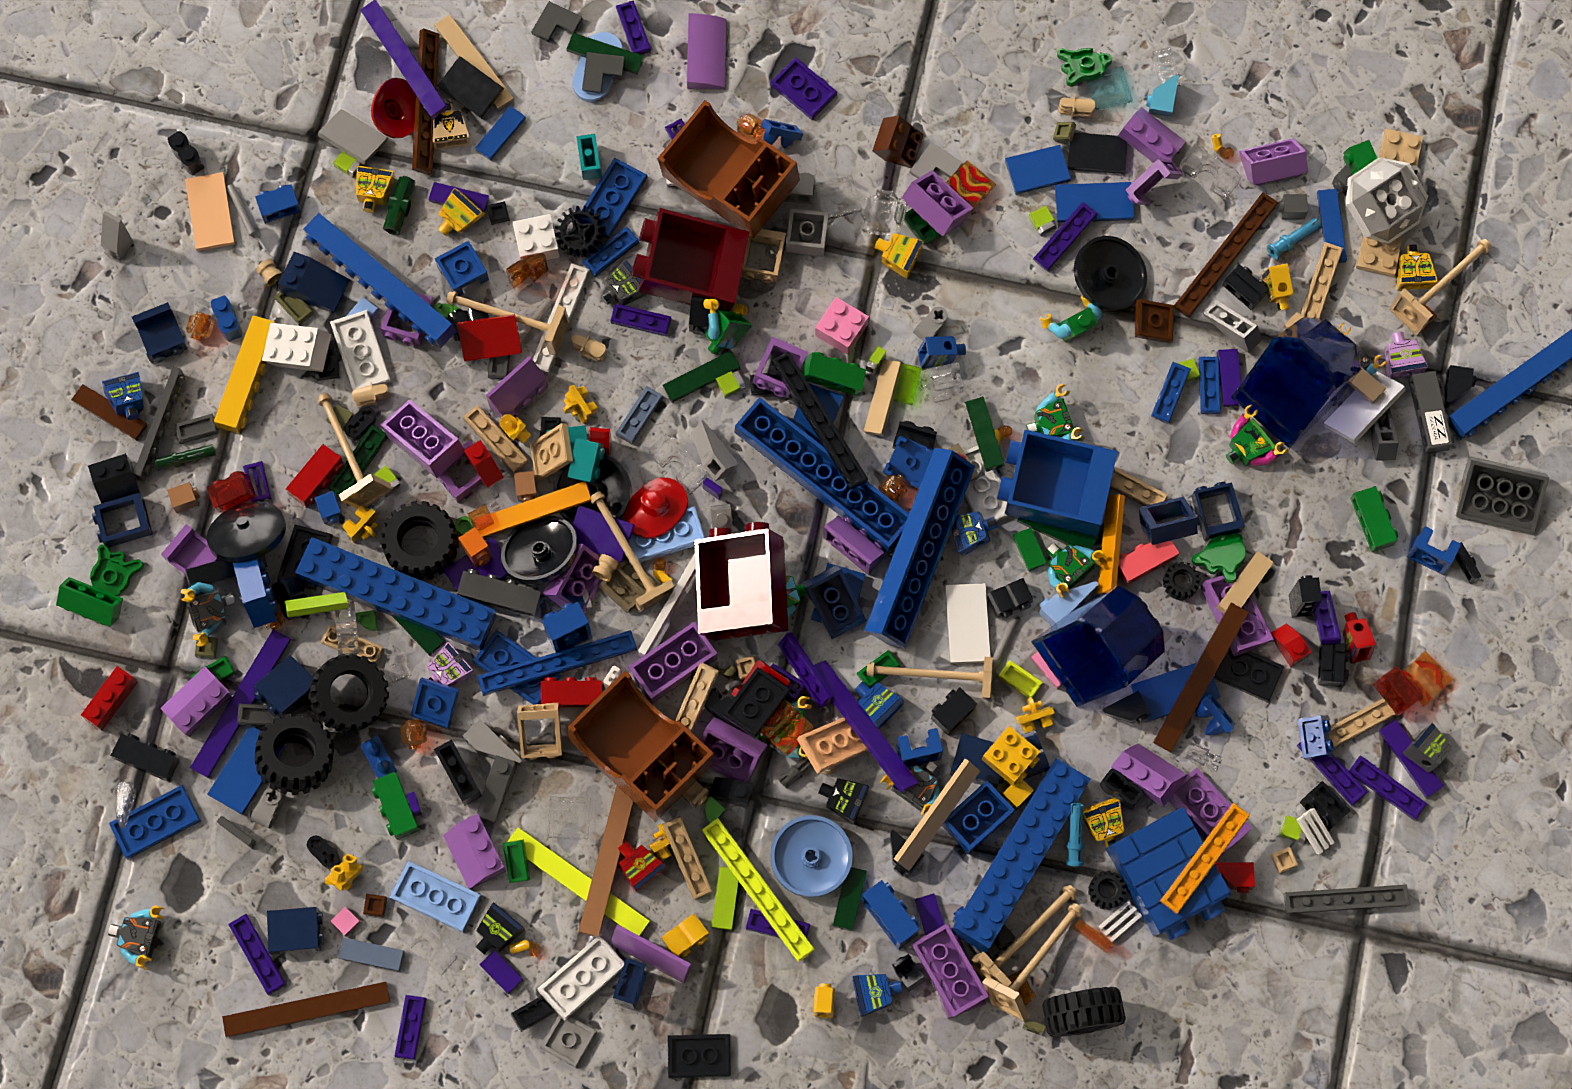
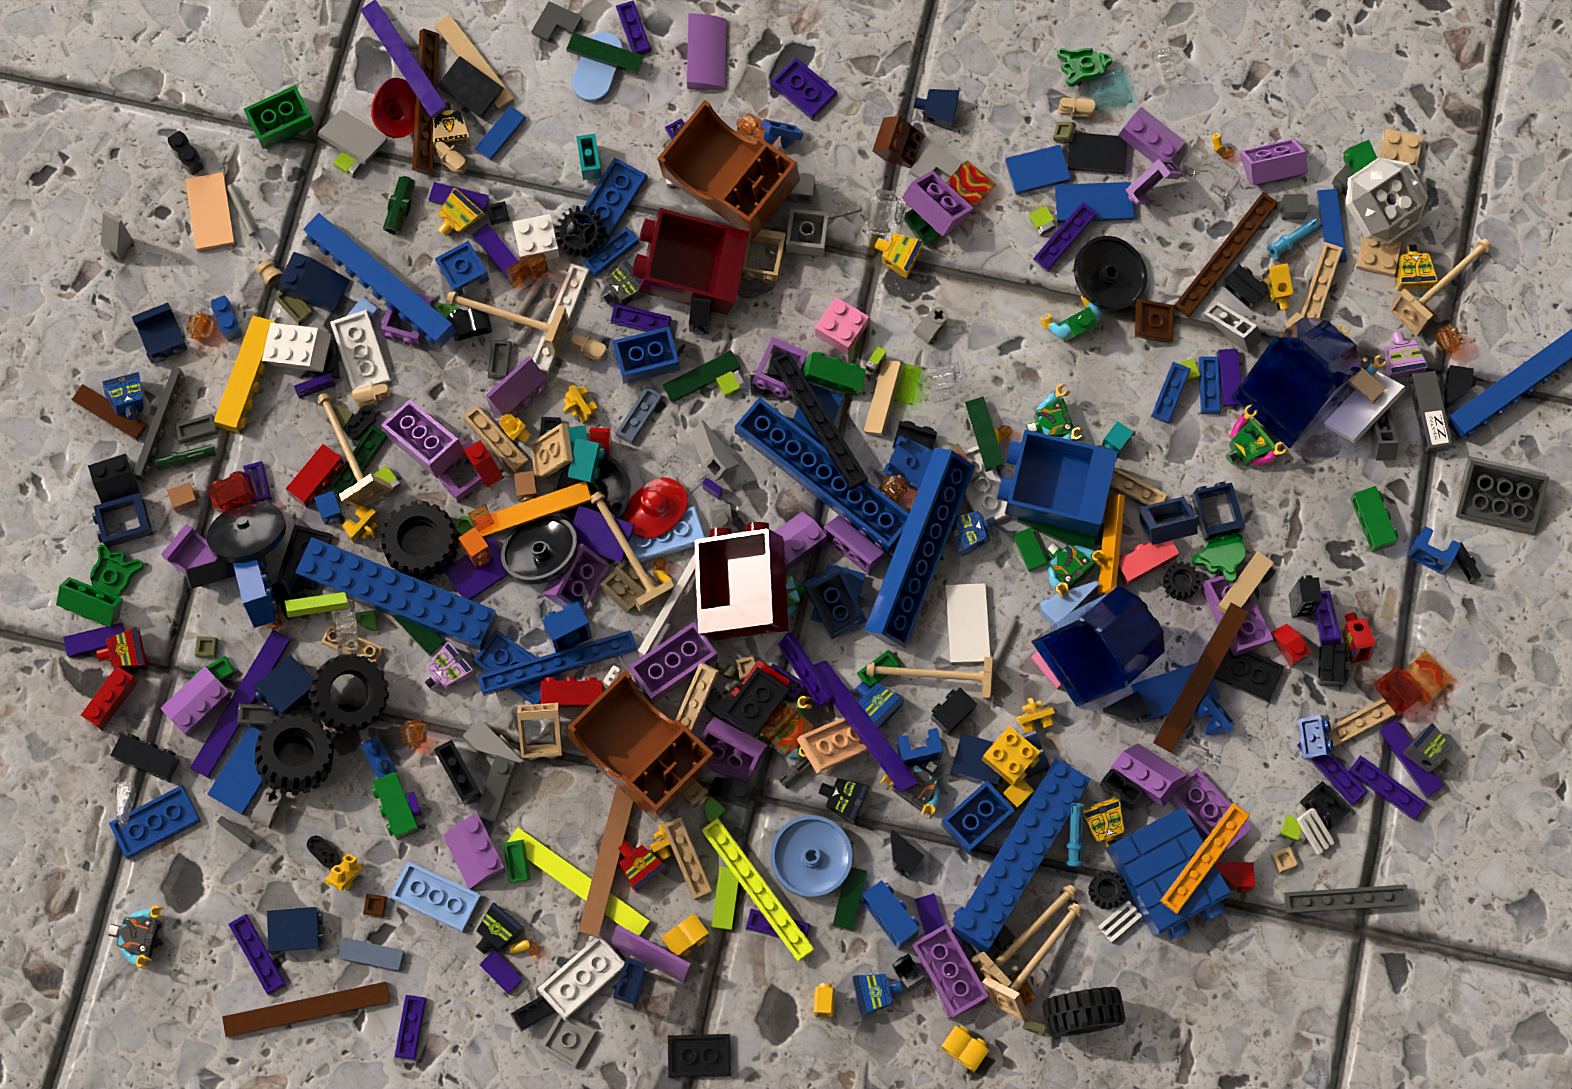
(91, 640): none -> dark purple tile
(124, 649): none -> red torso
(206, 609): torso -> none
(278, 203): blue brick -> none
(279, 117): none -> green brick
(314, 385): none -> dark purple tile
(345, 921): bright pink tile -> none
(373, 186): yellow torso -> none
(434, 702): blue tile -> none
(451, 158): none -> tan arm
(489, 337): red tile -> none
(494, 248): none -> dark purple tile
(499, 593): dark grey brick -> none
(528, 299): none -> light grey bar
(599, 65): dark grey tile -> none
(605, 567): tan wheel -> none
(646, 355): none -> blue brick
(724, 326): torso -> none
(800, 538): none -> medium lavender slope
(937, 814): tan tile -> none
(939, 107): none -> dark blue torso
(939, 351): blue torso -> none
(965, 1048): none -> yellow brick
(1010, 598): black brick -> none
(1020, 679): neon yellow tile -> none
(1092, 935): clear orange tile -> none
(1117, 437): none -> teal brick
(1163, 97): medium azure slope -> none
(1449, 339): none -> clear orange head

